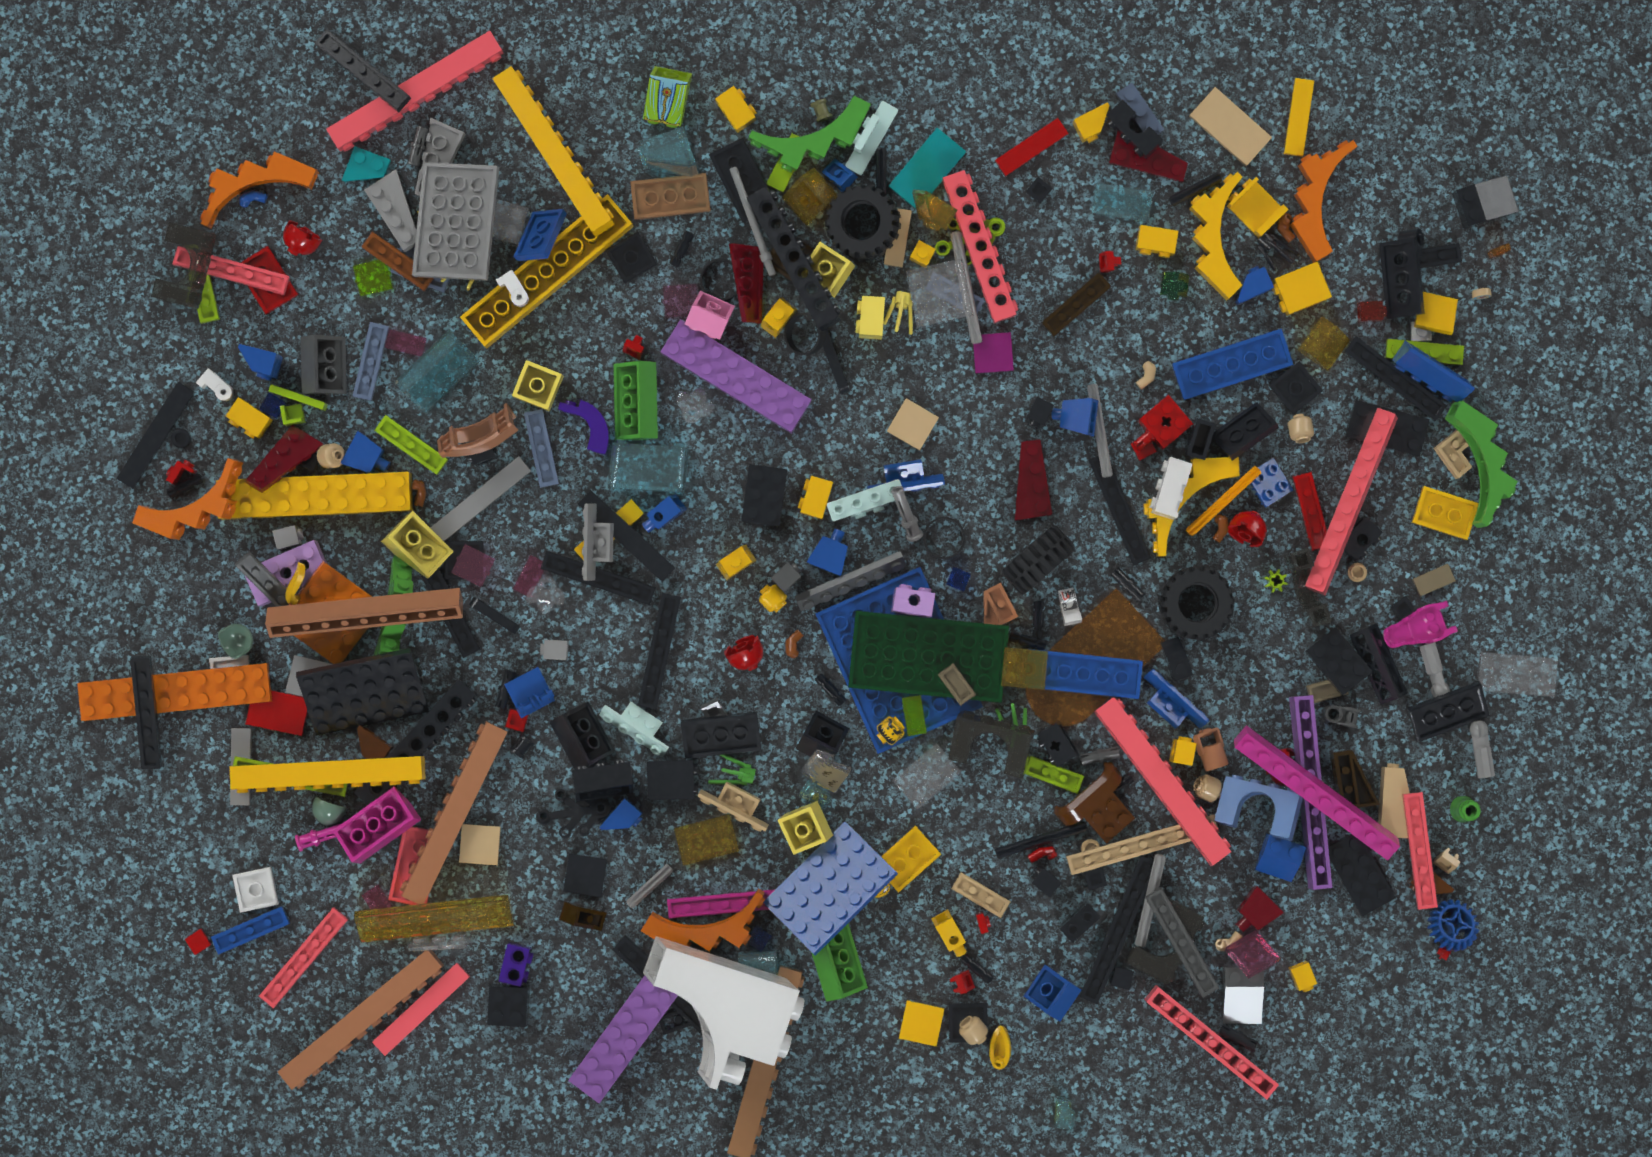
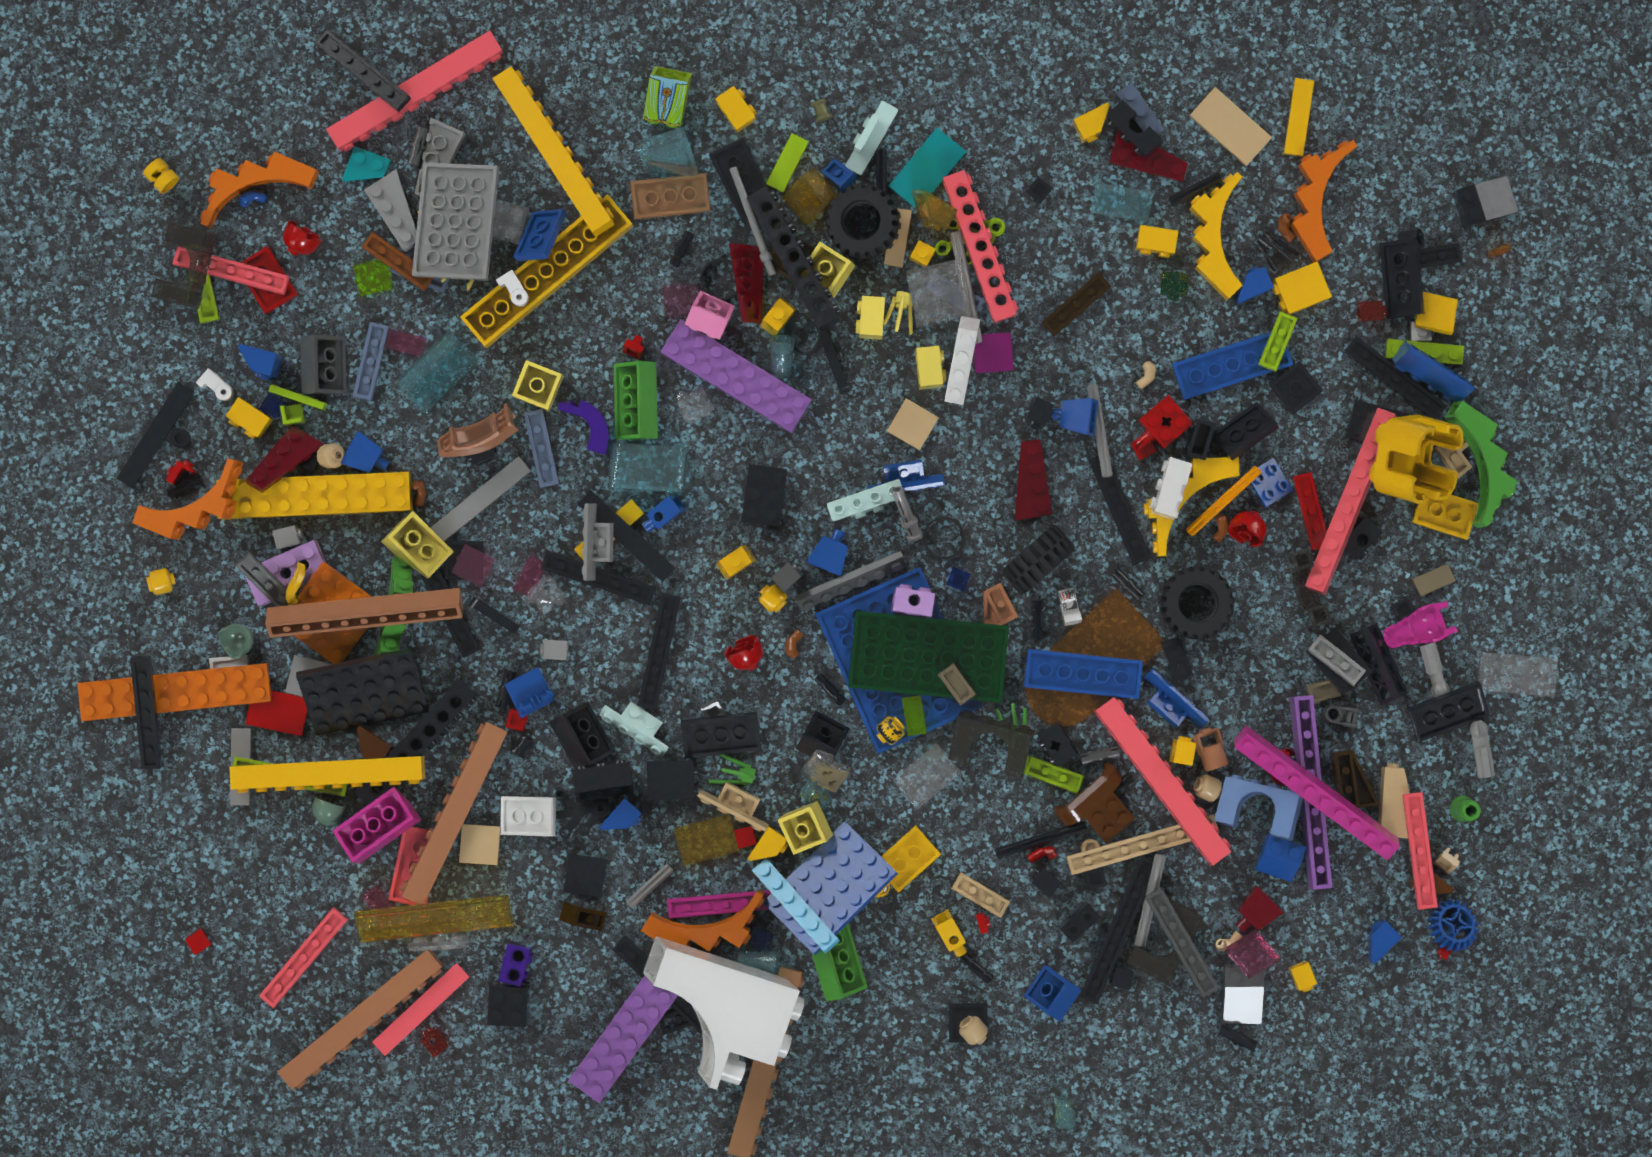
(160, 581): none -> yellow head
(164, 181): none -> yellow wheel
(250, 930): blue plate -> none
(255, 889): white tile -> none
(315, 837): dark pink pin -> none
(411, 444): lime plate -> none
(441, 1044): none -> clear red brick
(528, 816): none -> white tile
(631, 257): black tile -> none
(745, 837): none -> red tile
(769, 845): none -> yellow slope
(781, 355): none -> clear light blue plant
(792, 150): bright green arch -> none
(795, 905): none -> medium azure plate
(816, 497): yellow brick -> none
(921, 1023): yellow tile -> none
(929, 367): none -> light yellow brick
(962, 360): none -> white arch
(964, 982): red tile -> none
(1000, 1048): yellow arm -> none
(1024, 668): clear yellow slope -> none
(1027, 641): black axle -> none
(1031, 147): red tile -> none
(1108, 261): red tile -> none
(1211, 1042): coral brick -> none
(1256, 207): yellow panel -> none
(1277, 341): none -> lime tile
(1279, 577): lime gear -> none
(1301, 428): tan head -> none
(1324, 343): clear yellow slope -> none
(1336, 660): none -> light grey plate
(1357, 572): tan plate -> none
(1360, 874): black plate -> none
(1381, 940): none -> blue slope
(1404, 458): none -> yellow piece
(1481, 293): tan tile -> none

